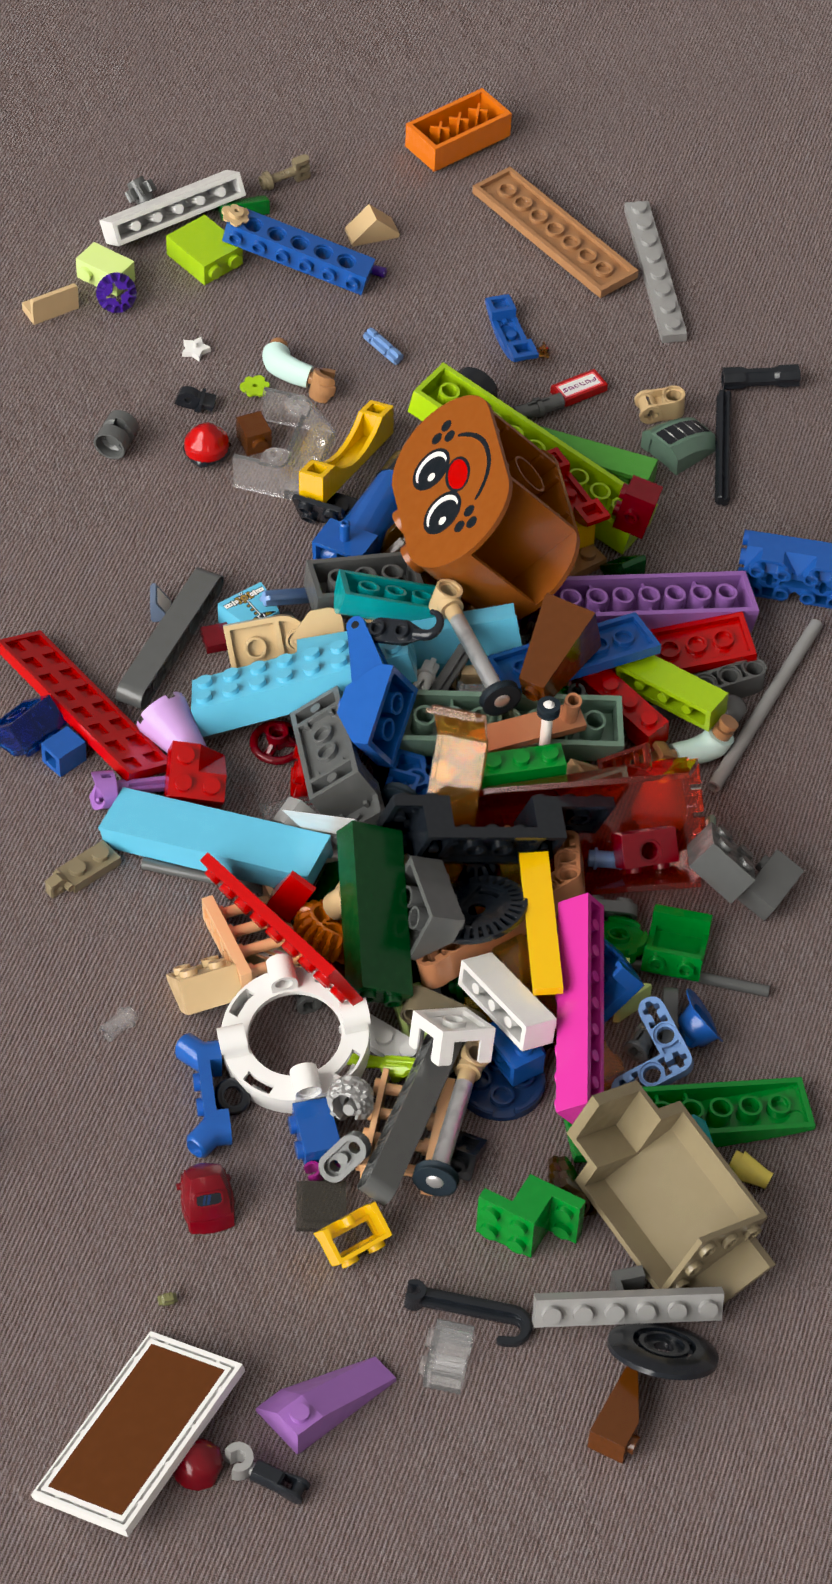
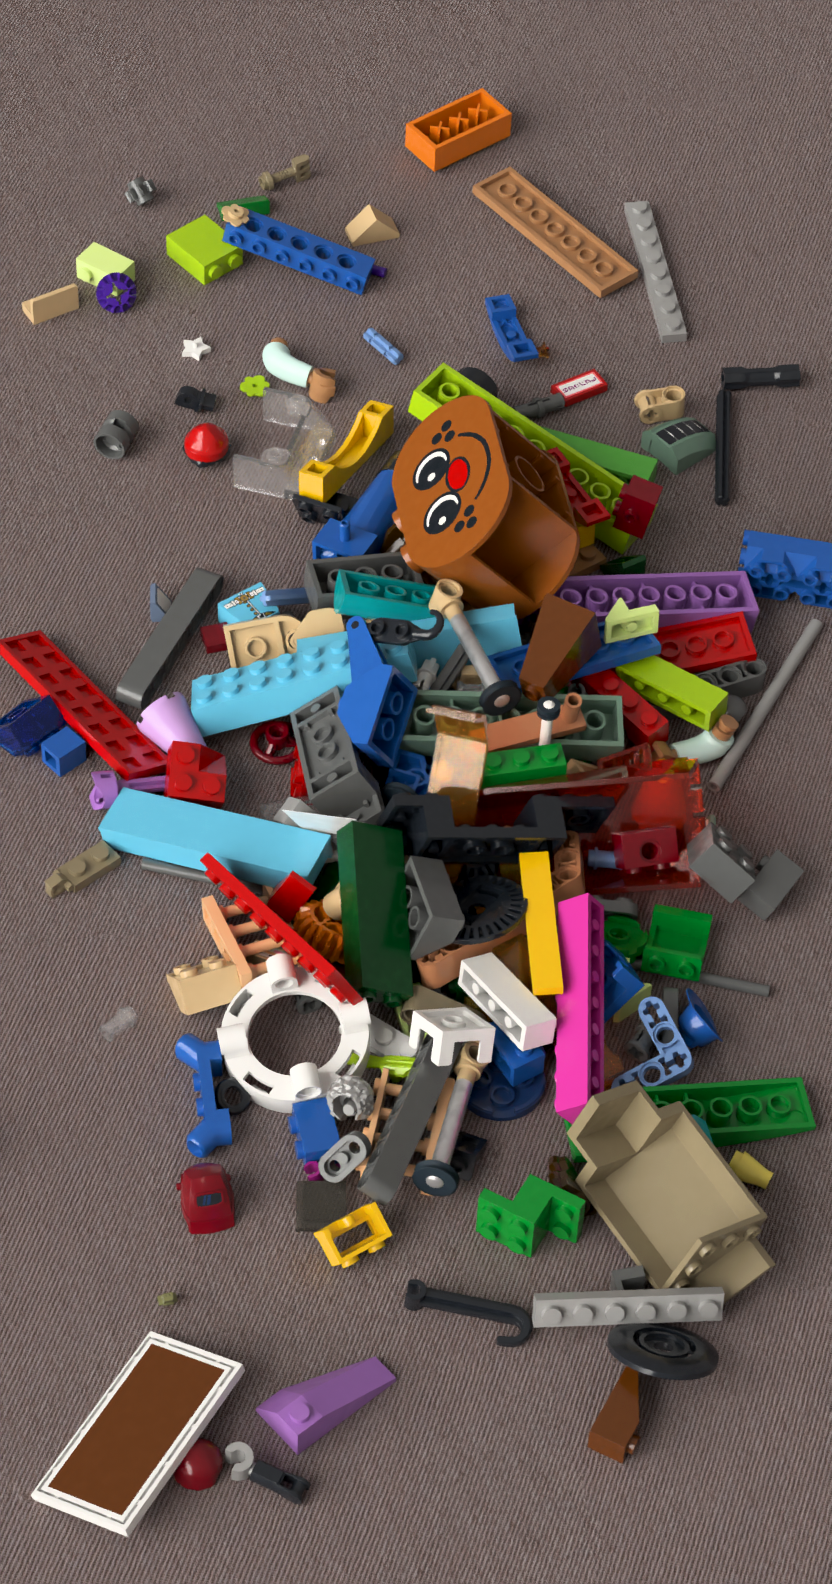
(172, 207): white brick -> none
(253, 433): reddish brown brick -> none
(448, 1355): clear brick -> none
(632, 623): none -> yellowish green slope

